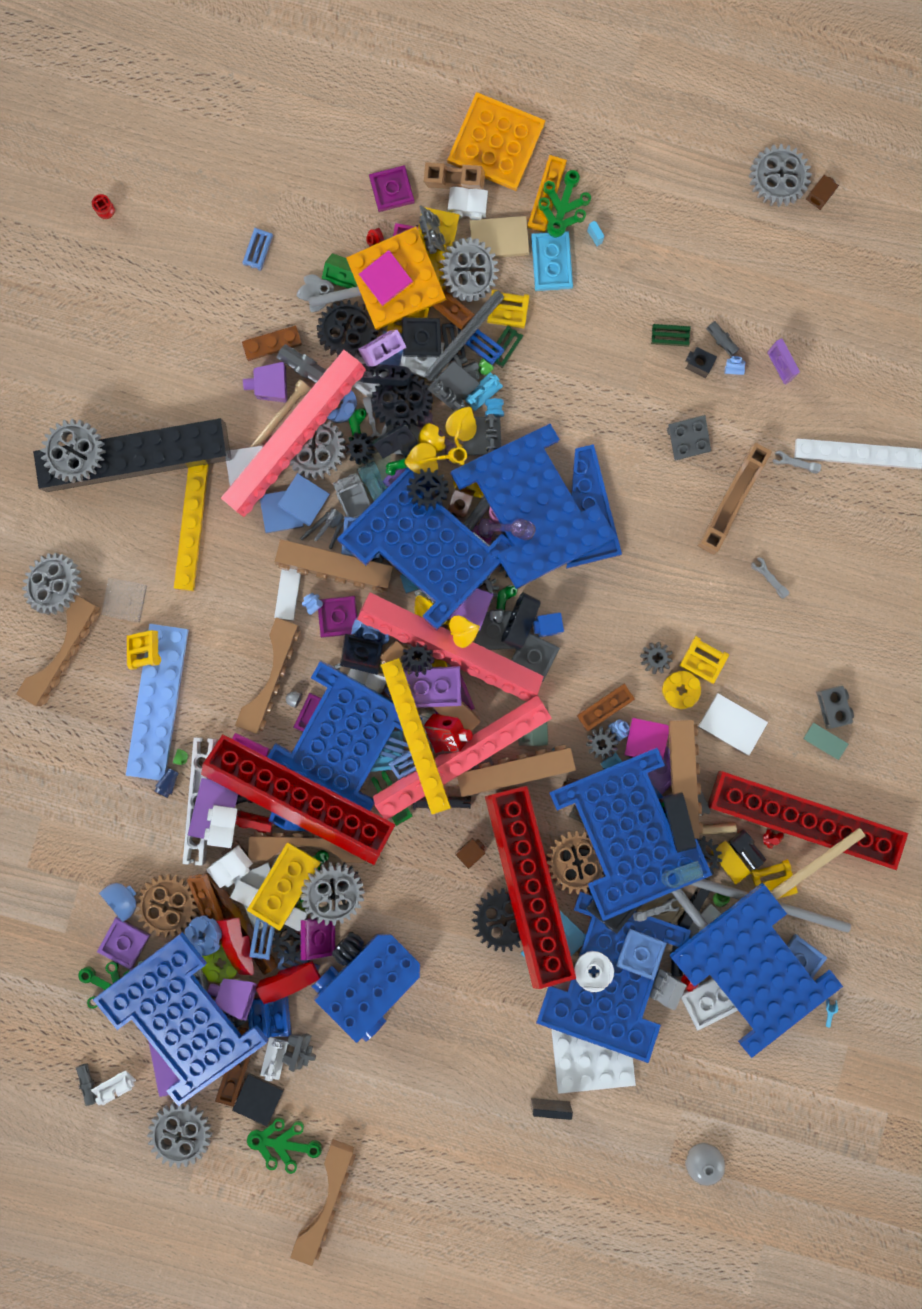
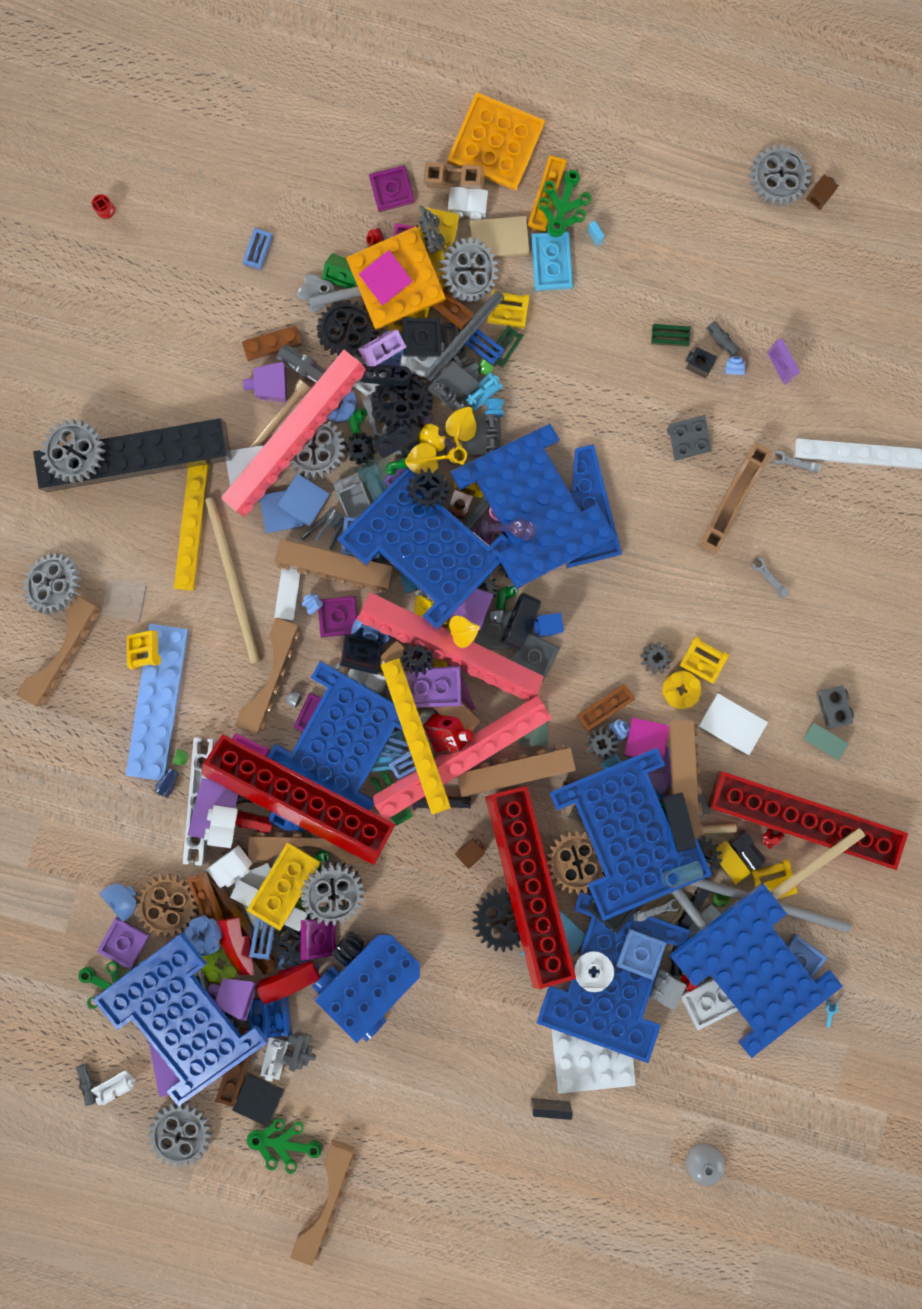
(232, 580): none -> tan piece

